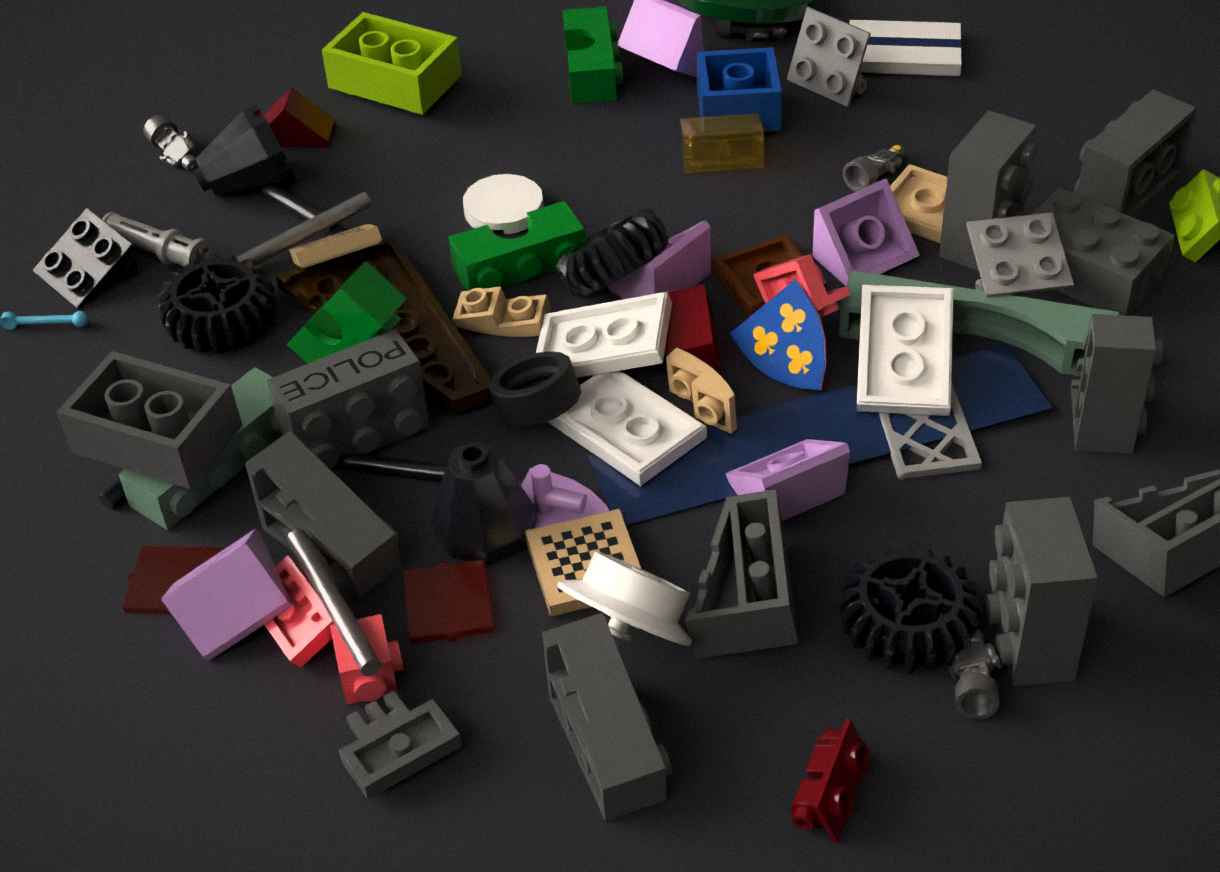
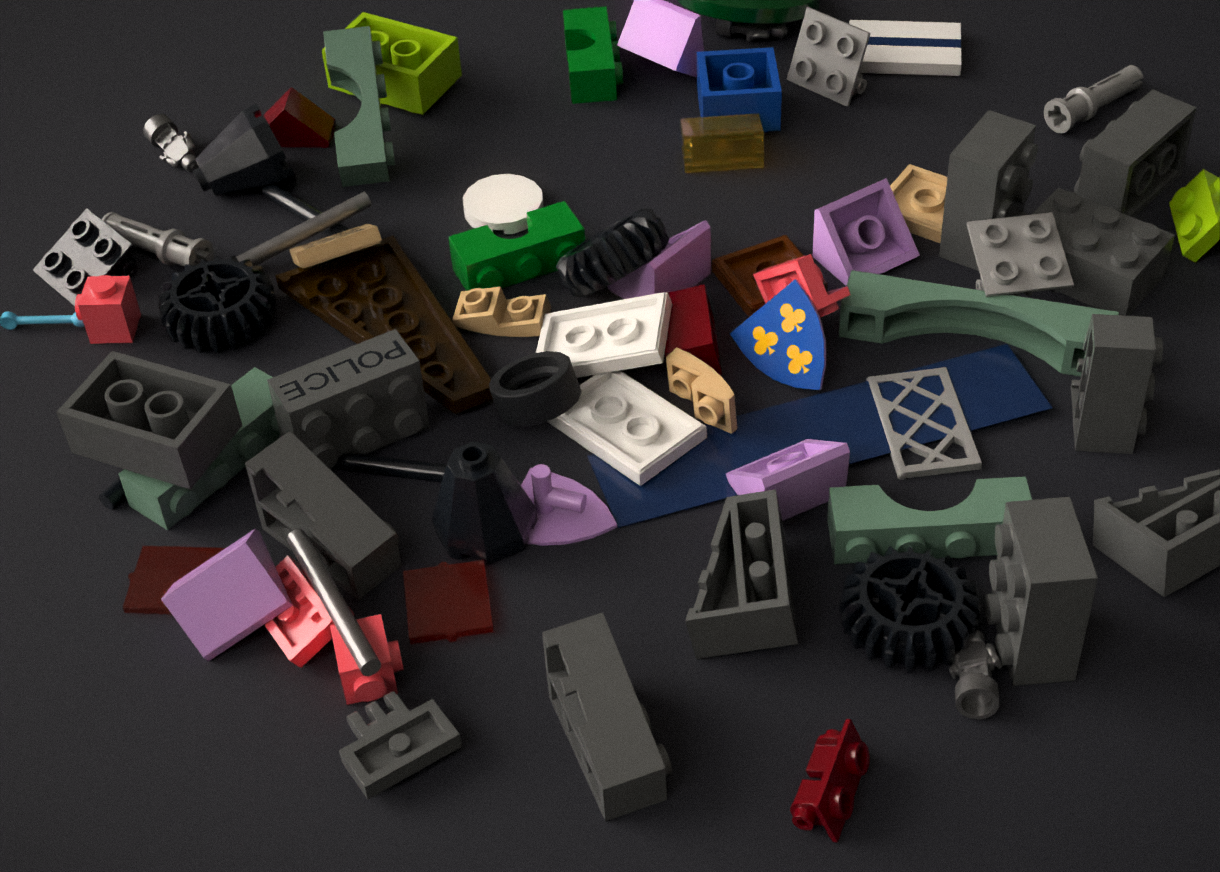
(108, 309): none -> coral brick
(354, 314): green arch -> none
(360, 145): none -> sand green arch
(567, 548): tan tile -> none
(631, 598): white wheel -> none
(866, 169): flat silver piece -> none
(870, 521): none -> sand green arch
(905, 350): white tile -> none
(1083, 102): none -> light grey pin

